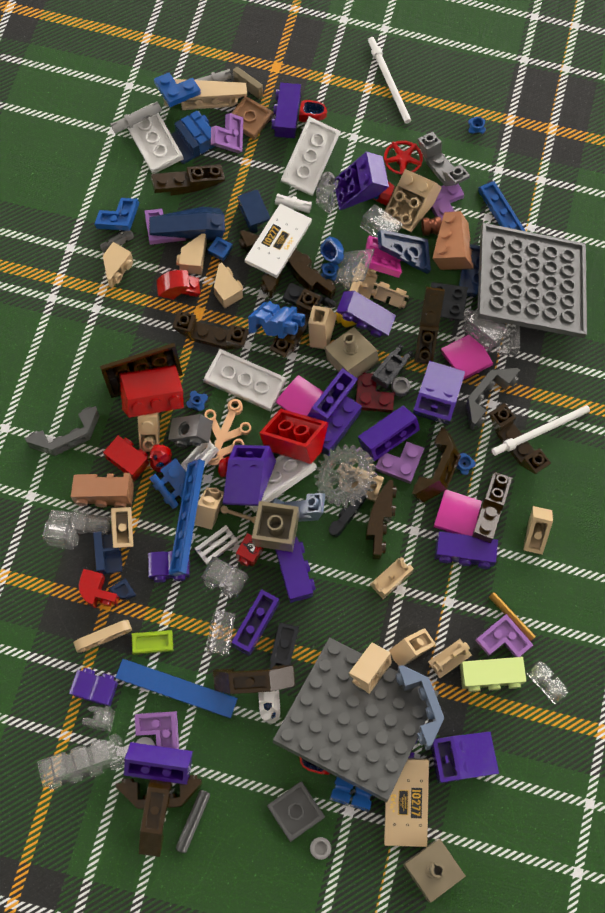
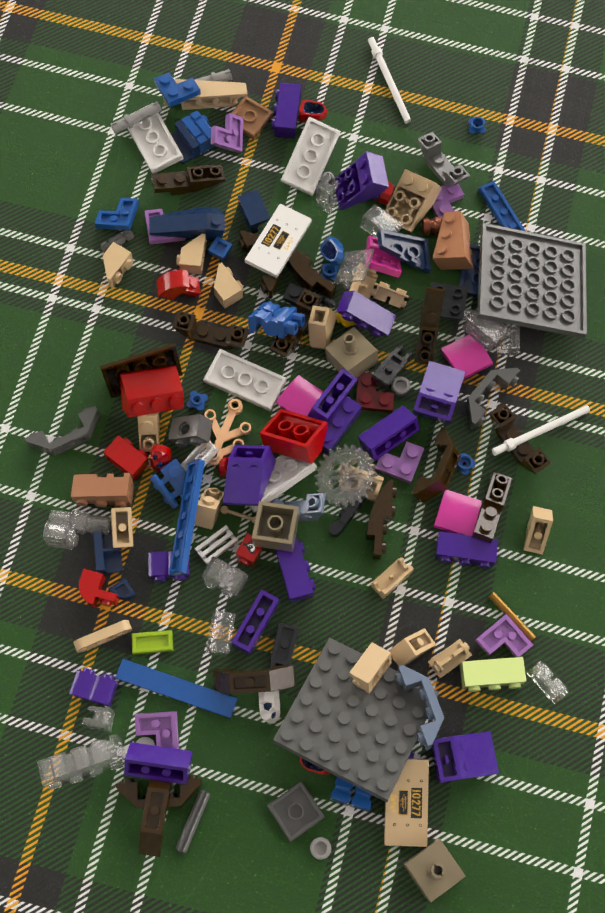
(253, 86): dark tan tile -> none
(293, 203): white pin -> none
(403, 157): red wheel -> none

